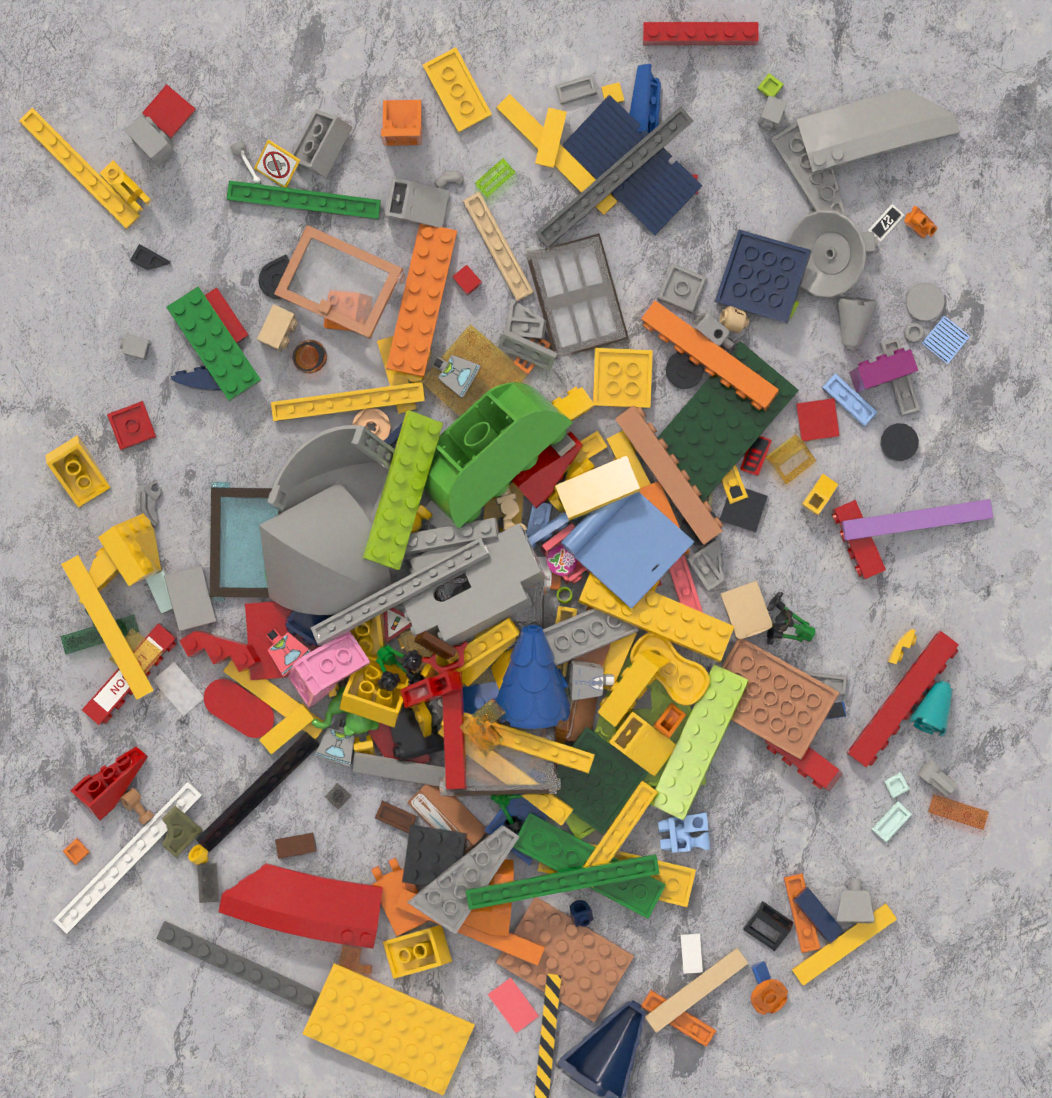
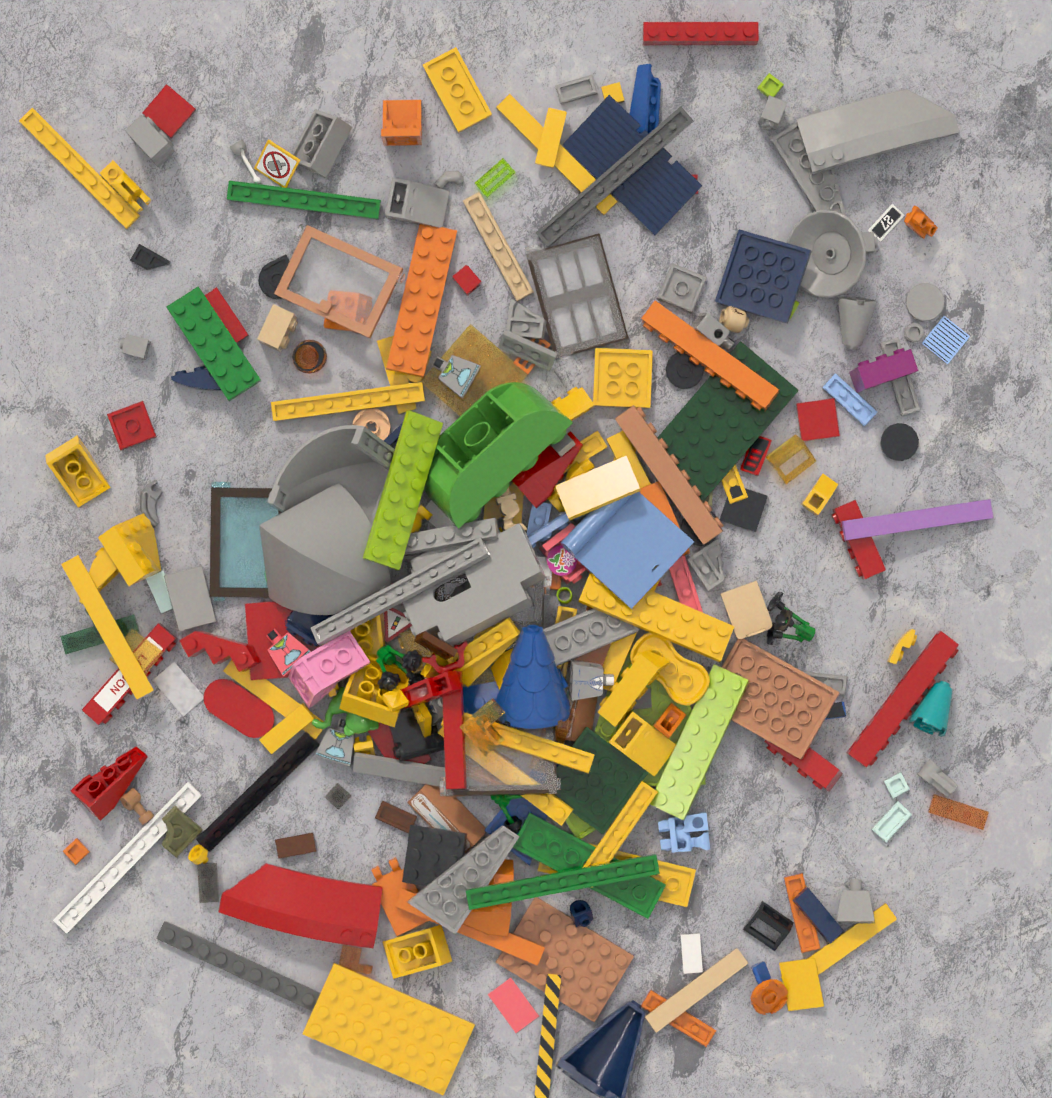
(395, 700): none -> yellow tile
(802, 984): none -> yellow window

